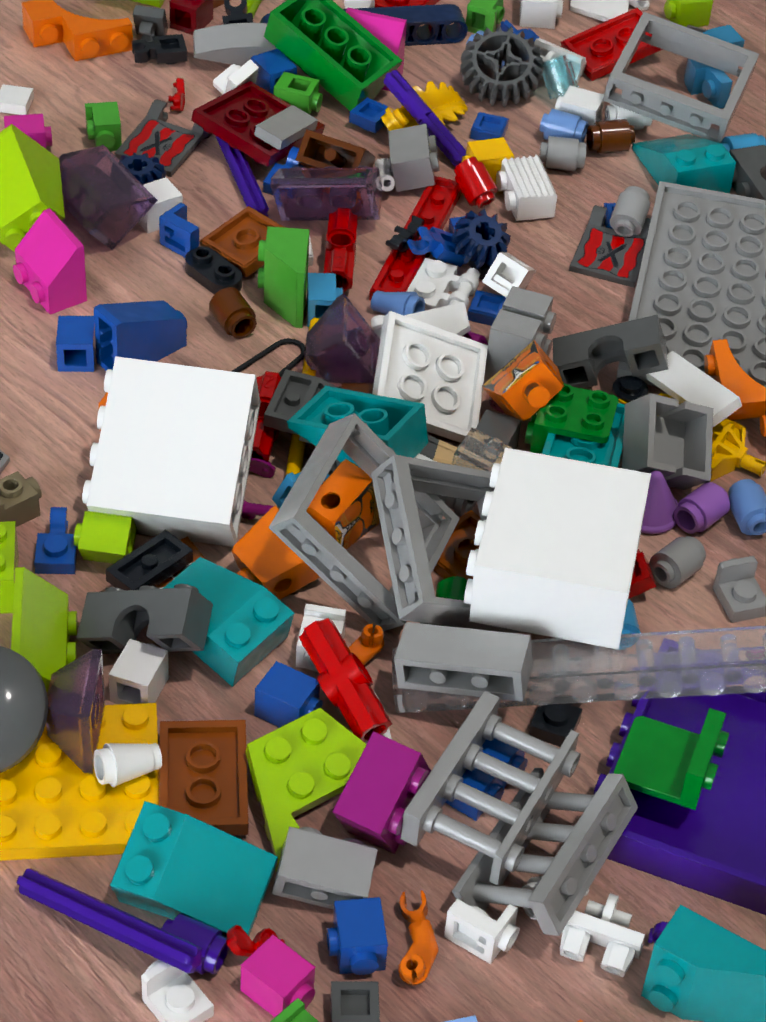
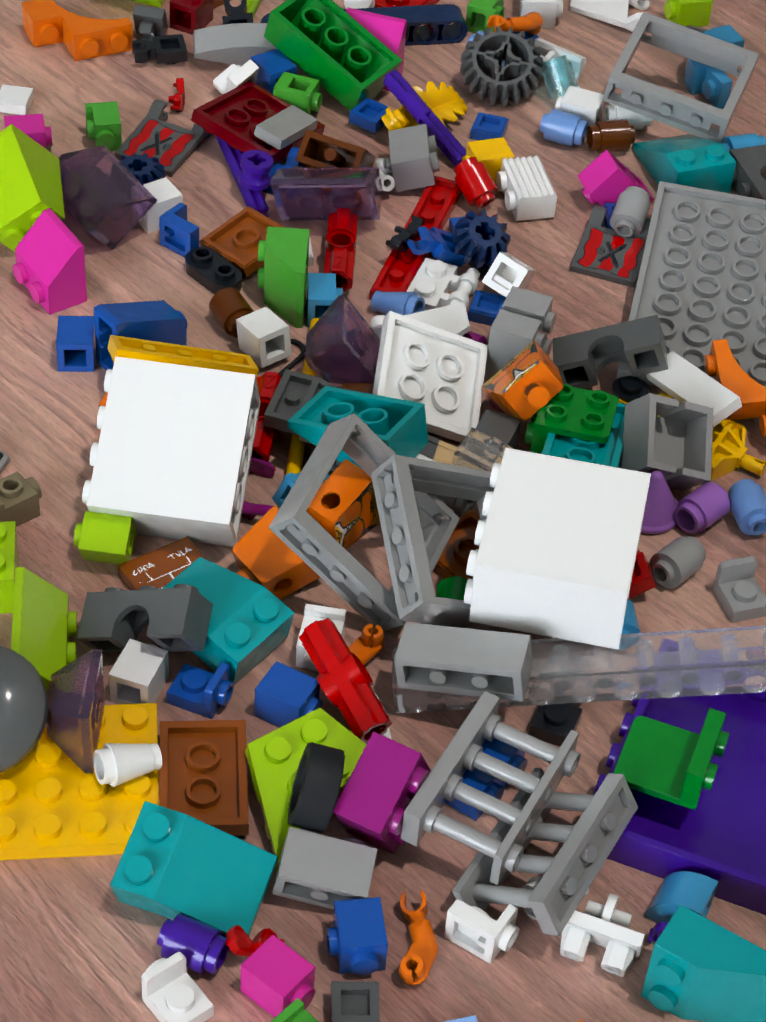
(56, 549): blue plate -> none
(111, 920): dark purple axle -> none
(150, 563): black plate -> none
(180, 355): none -> yellow plate
(201, 690): none -> blue bracket
(255, 170): none -> dark purple wheel
(264, 337): none -> white brick
(316, 787): none -> black tyre
(530, 23): none -> orange arm
(563, 153): light grey brick -> none
(605, 43): red tile -> none
(607, 178): none -> dark pink slope
(684, 888): none -> dark azure brick

